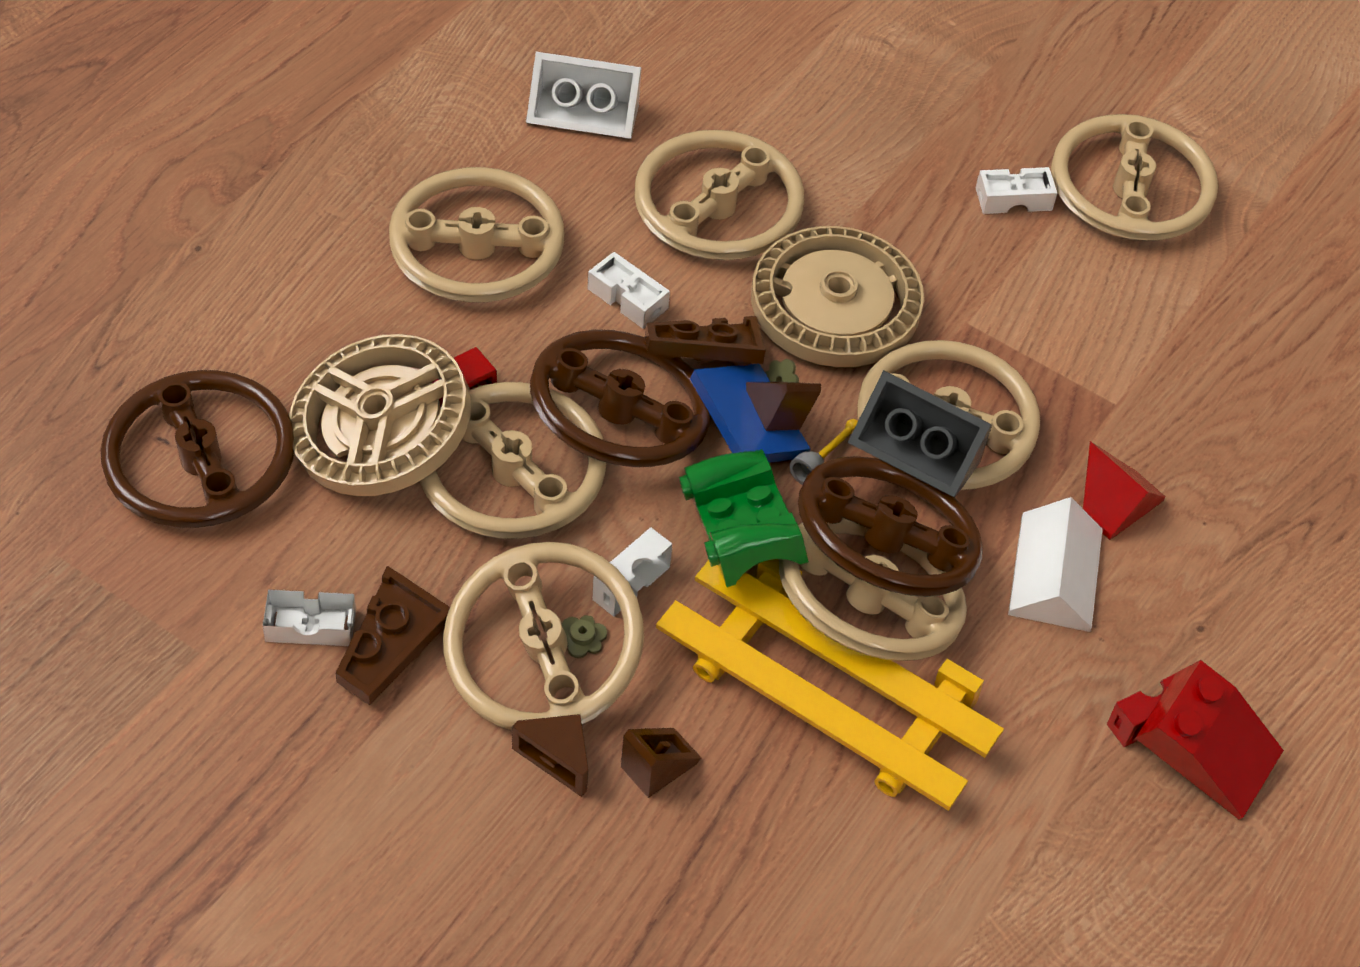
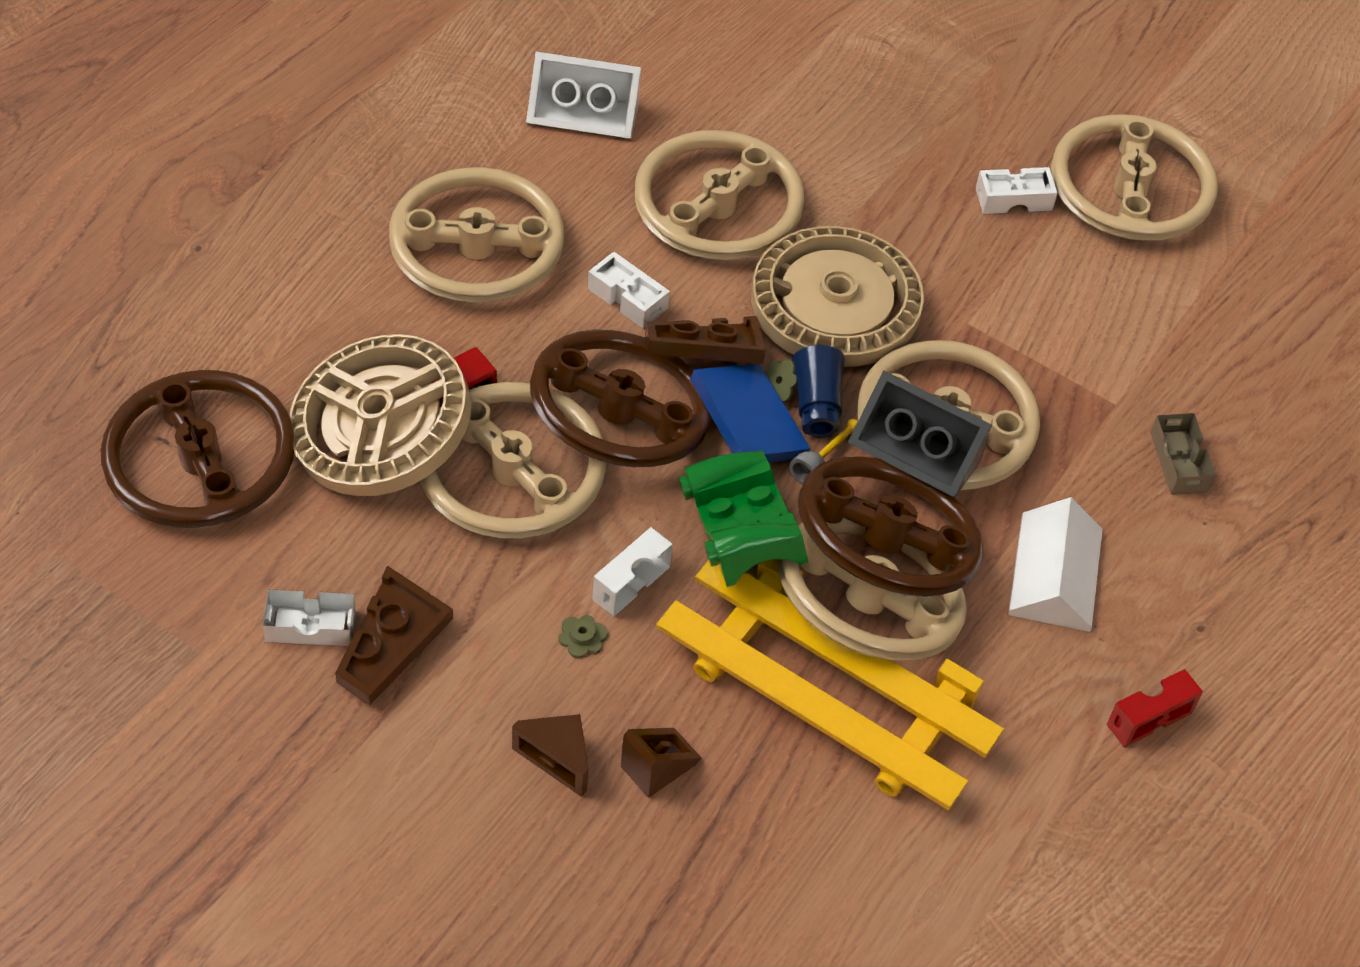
(524, 562): tan piece -> none
(783, 403): reddish brown slope -> none
(819, 389): none -> dark blue plant
(1116, 493): red slope -> none
(1178, 449): none -> dark tan piece
(1212, 737): red slope -> none

